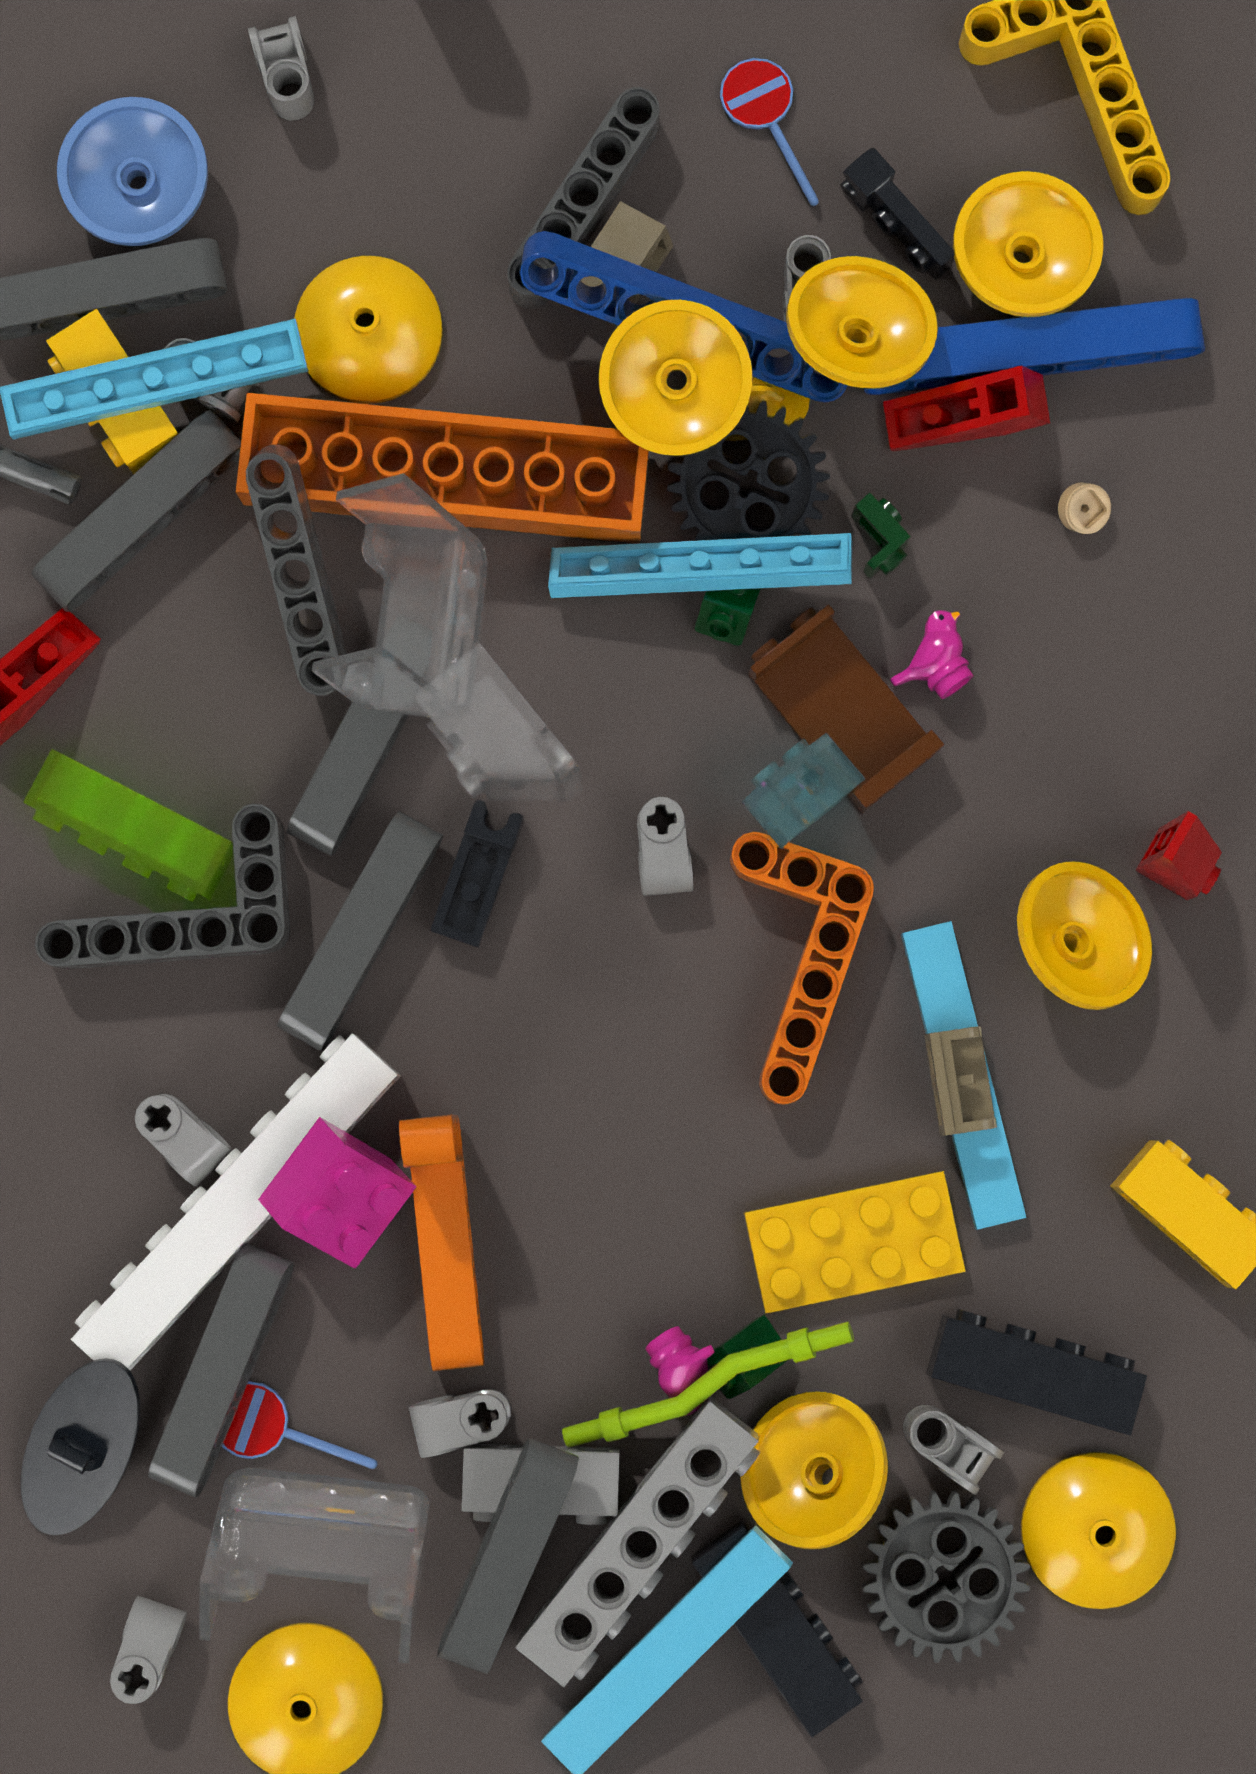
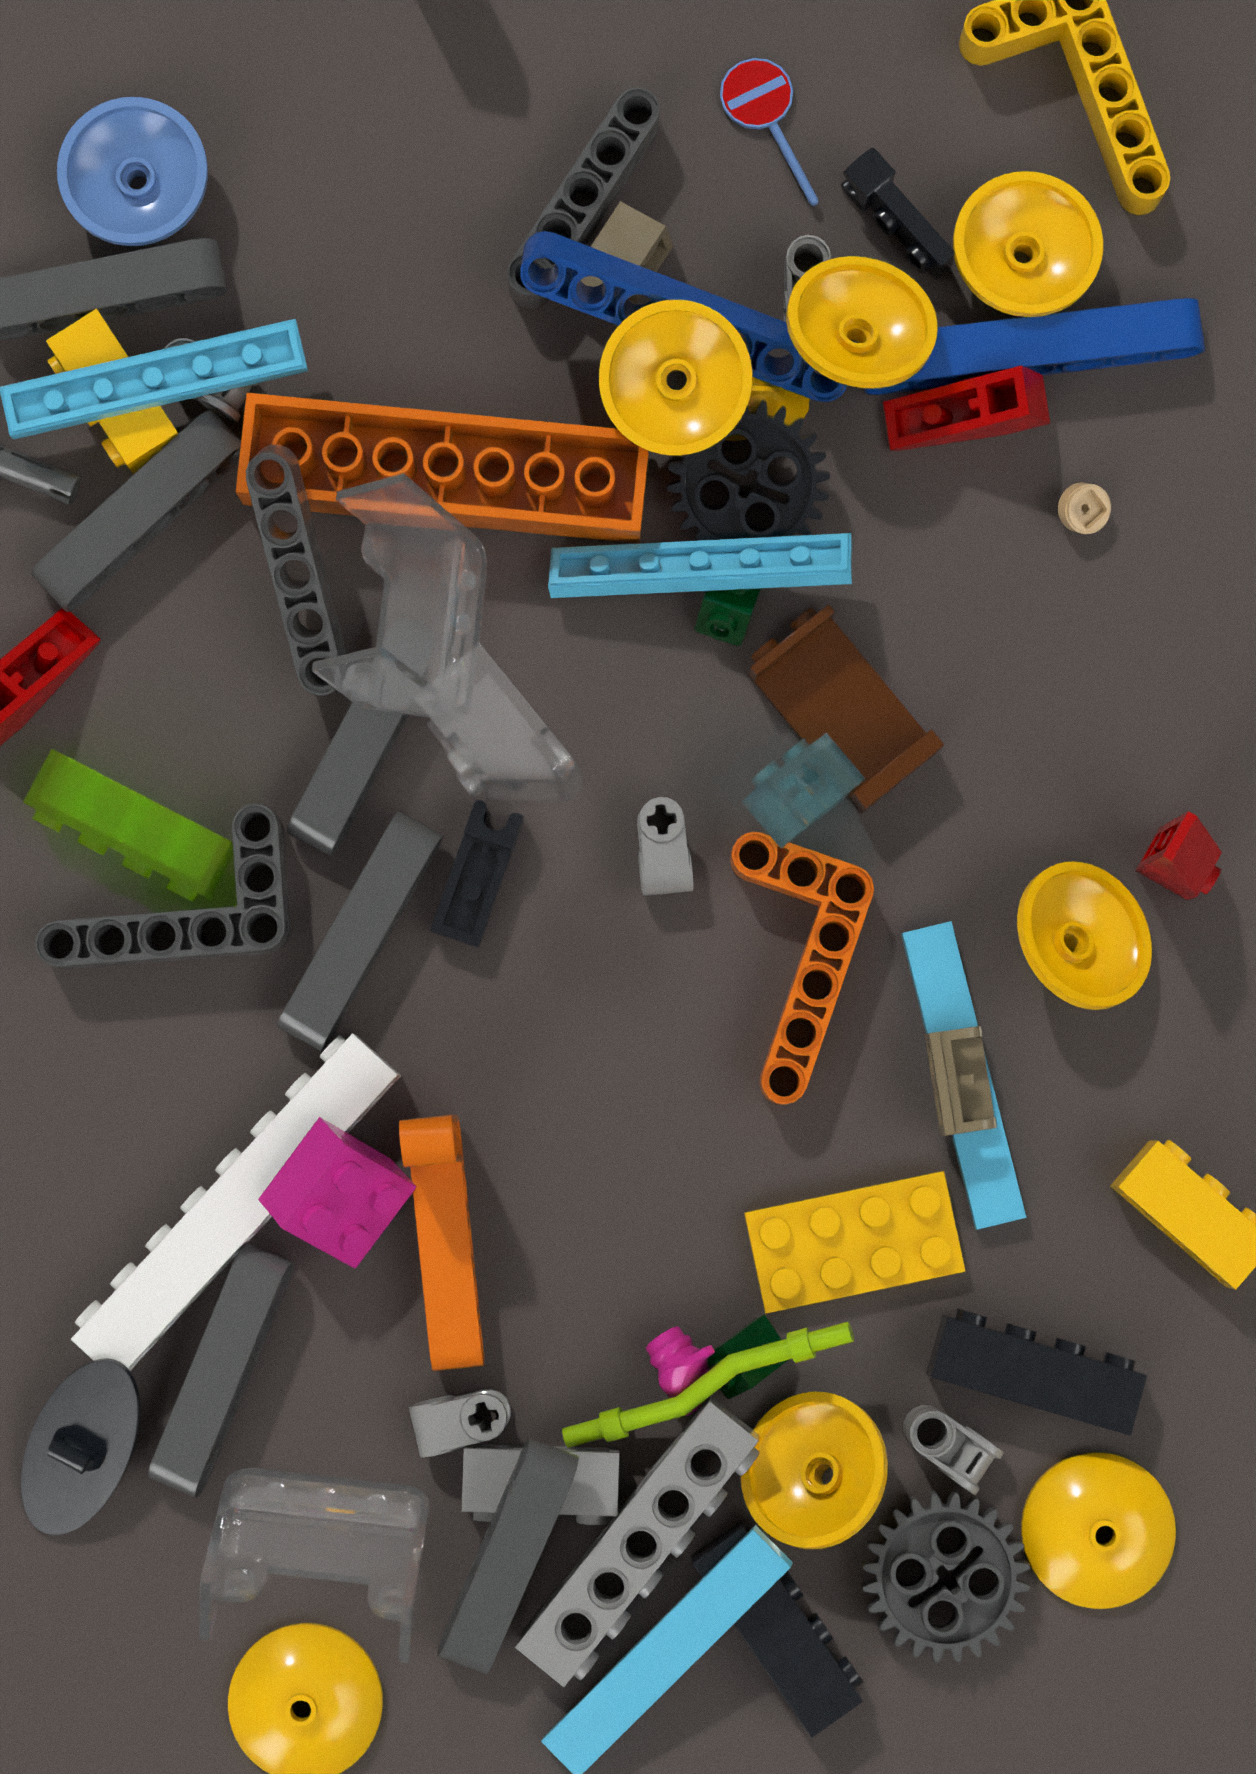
(146, 1641): light grey piece -> none
(188, 1144): light grey piece -> none
(263, 1424): piece -> none
(282, 62): light grey piece -> none
(374, 360): yellow dish -> none
(882, 524): dark green bracket -> none
(938, 657): dark pink animal -> none

